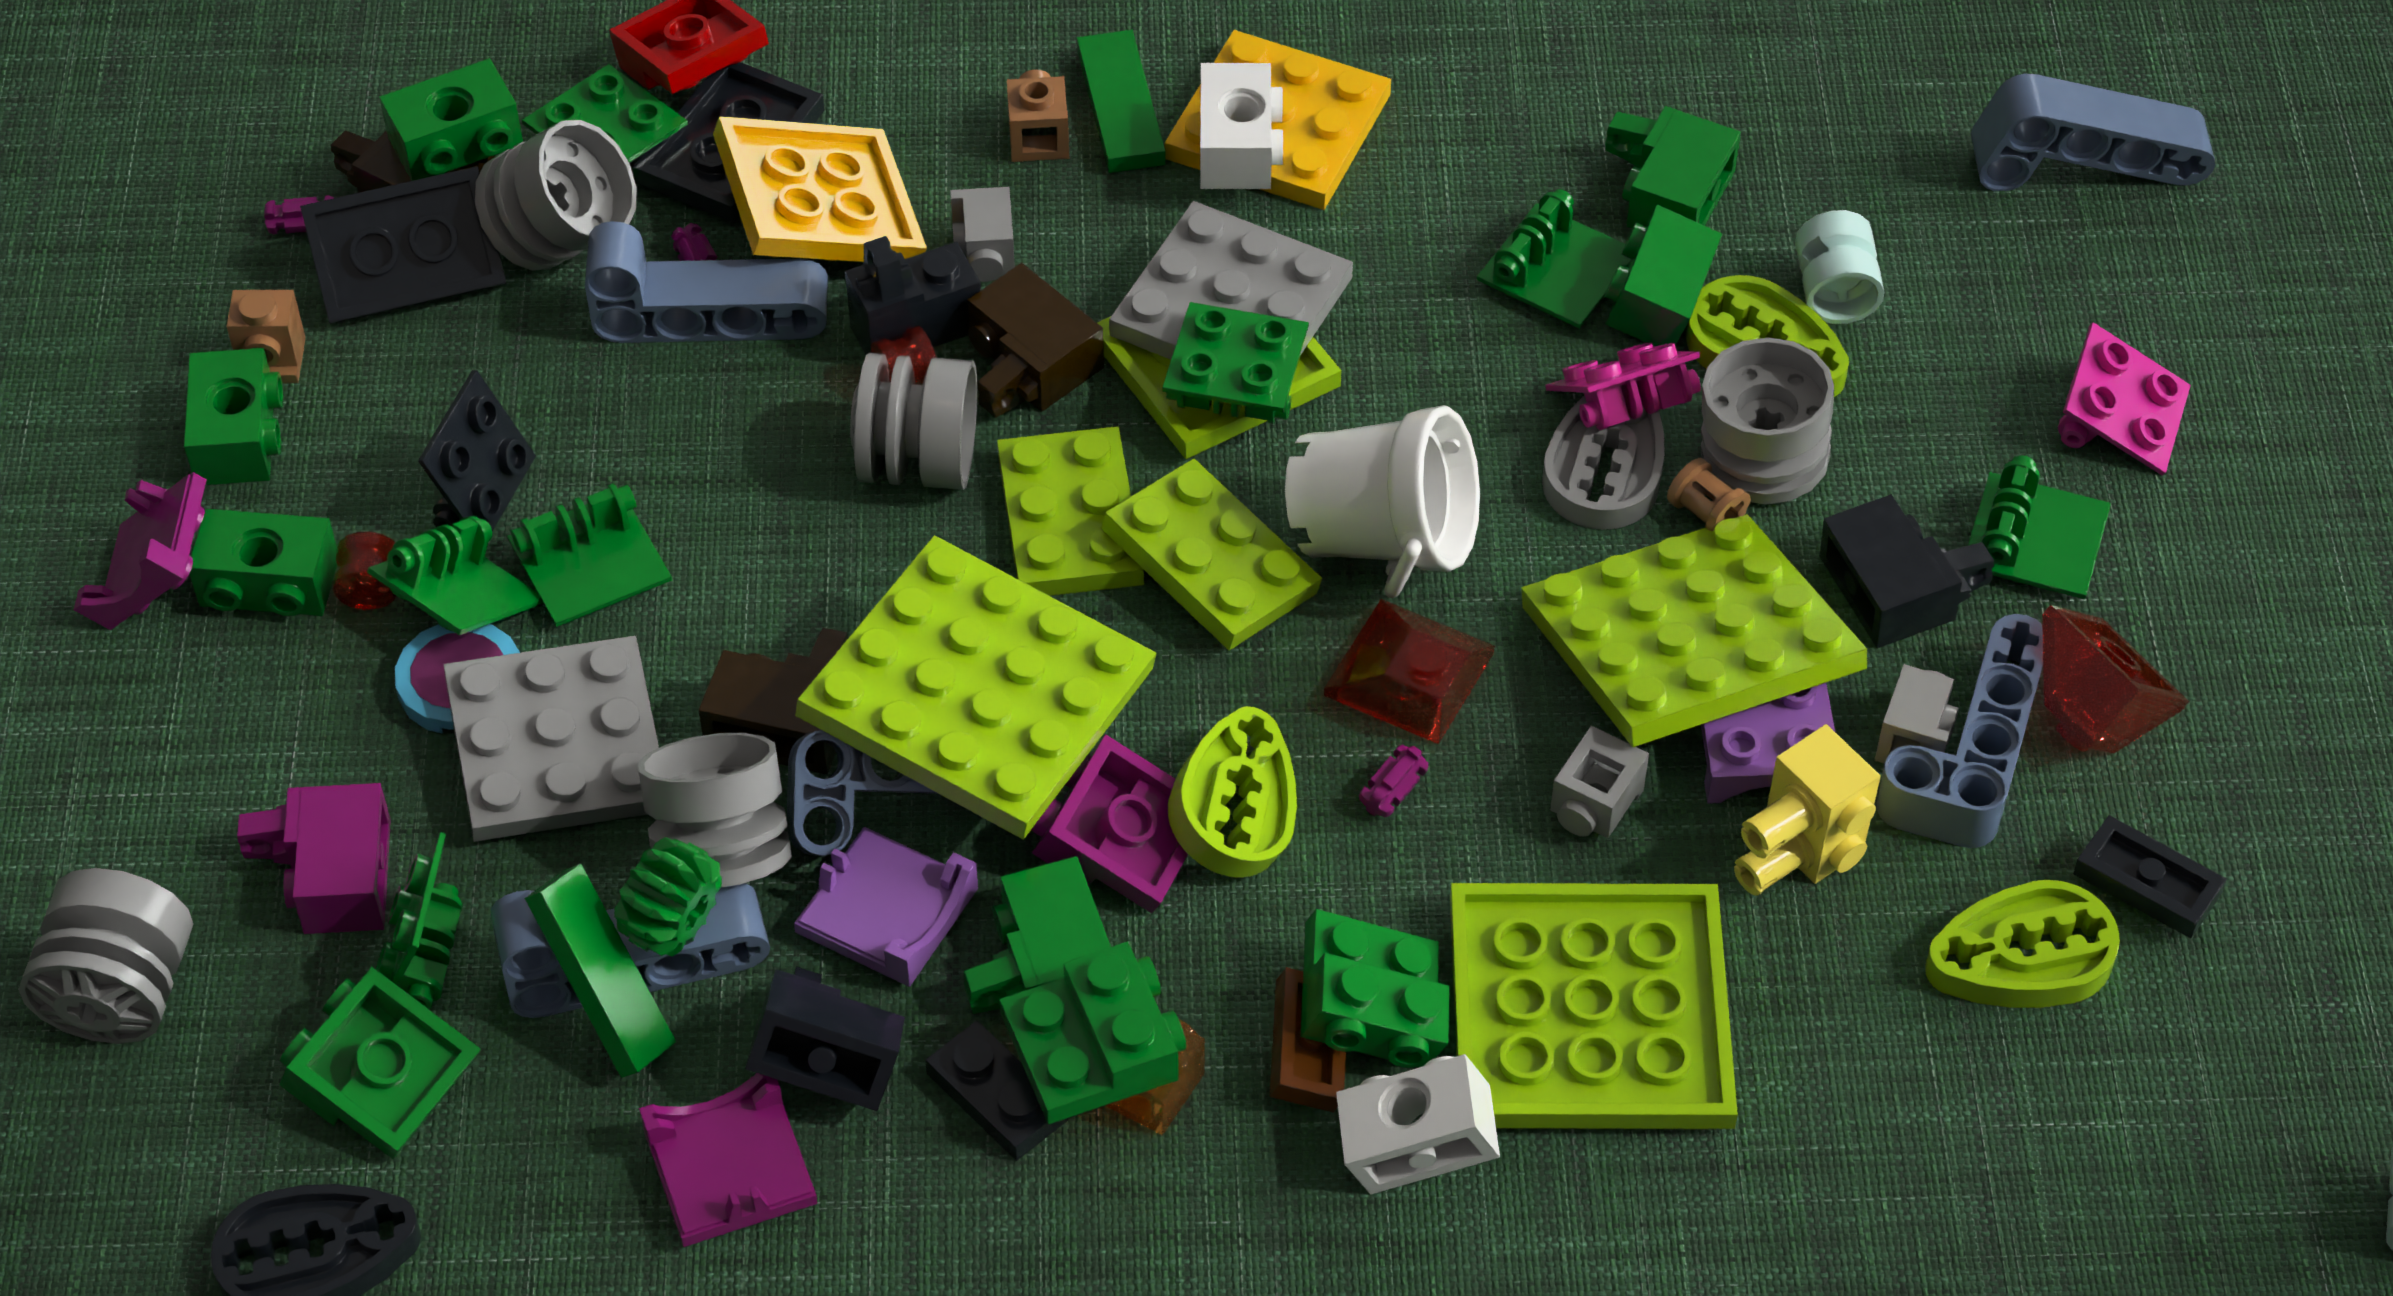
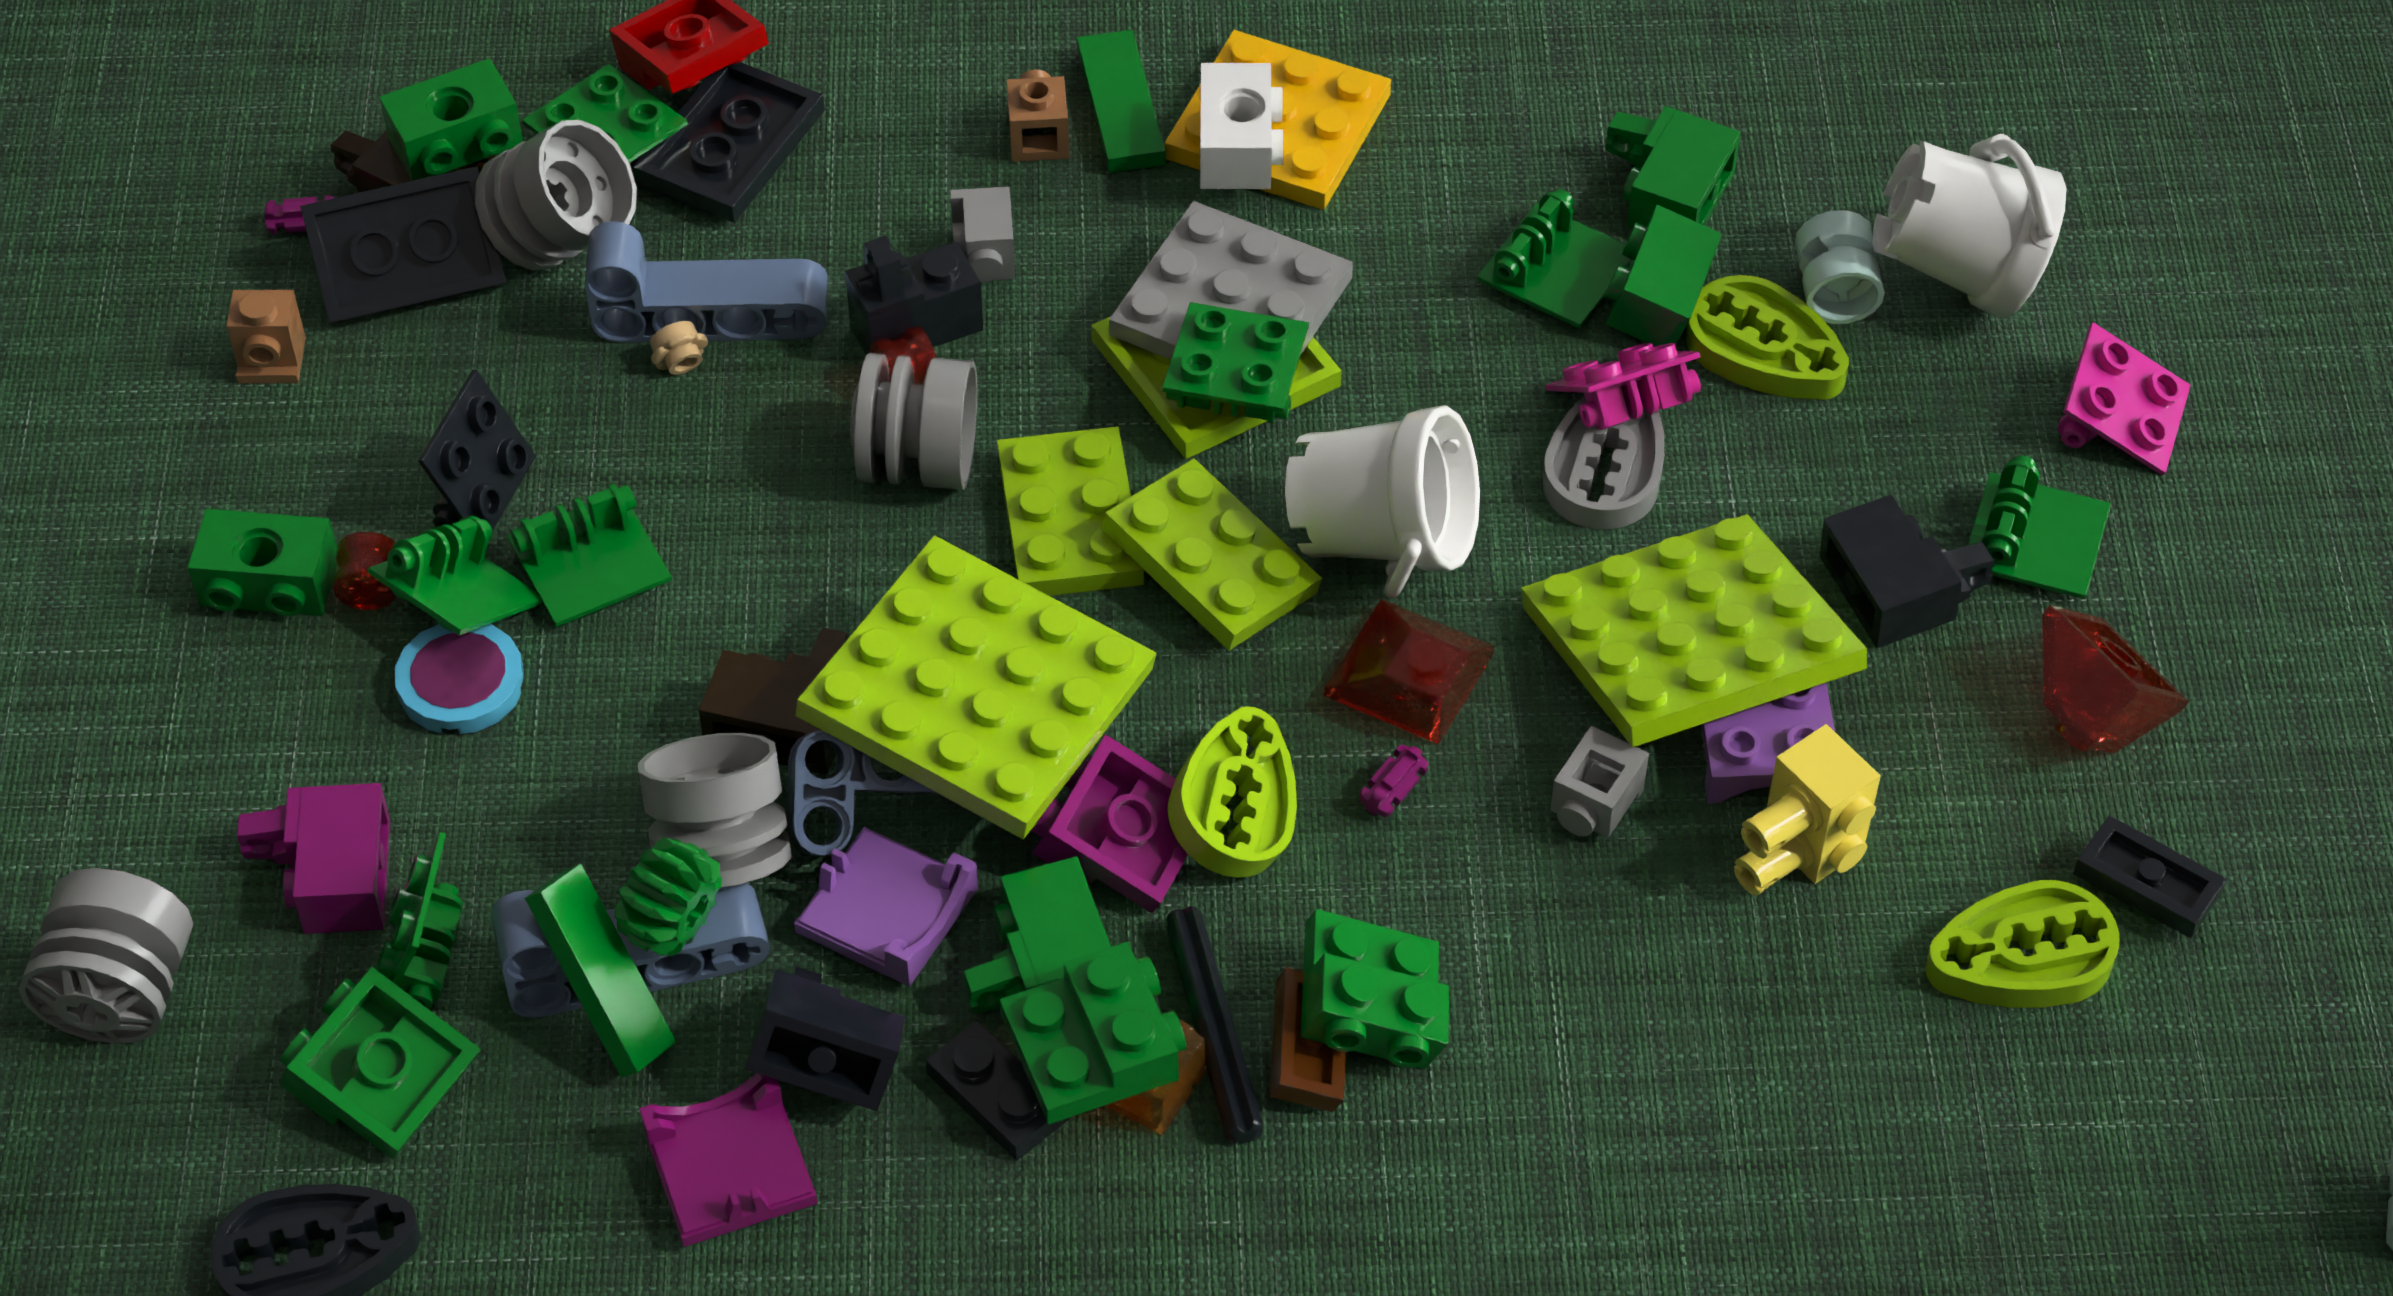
(148, 551): magenta piece -> none
(231, 416): green brick -> none
(551, 736): light grey plate -> none
(678, 347): none -> tan plate
(692, 244): magenta piece -> none
(816, 189): yellow plate -> none
(1037, 341): dark brown hinge -> none
(1214, 1023): none -> black axle
(1450, 1135): white brick -> none
(1595, 1003): lime plate -> none
(1698, 480): medium nougat bush -> none
(1768, 418): light grey wheel -> none
(1918, 713): light grey brick -> none
(1947, 785): sand blue beam -> none
(1974, 220): none -> white piece
(2087, 127): sand blue beam -> none

